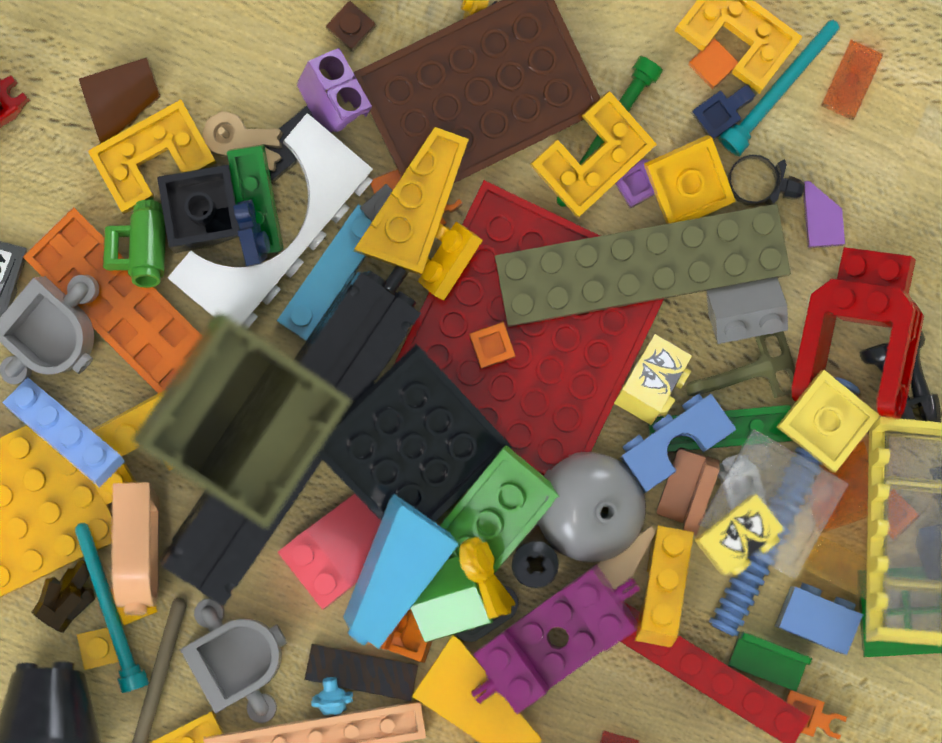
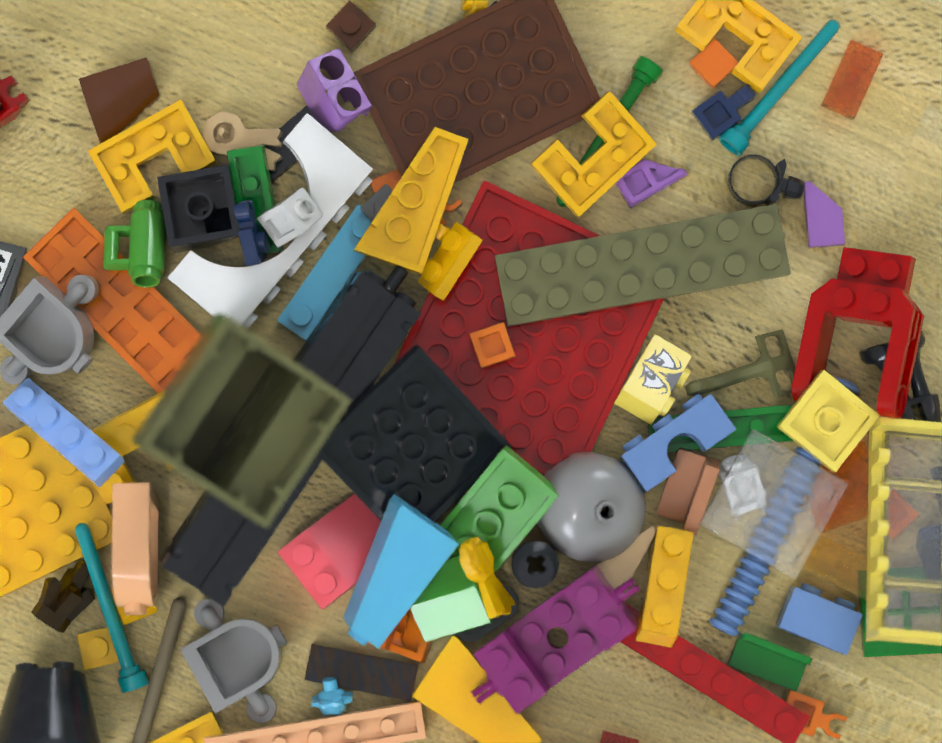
(290, 217): none -> white bracket
(690, 181): yellow plate -> none
(740, 535): light yellow brick -> none
(747, 310): light grey brick -> none

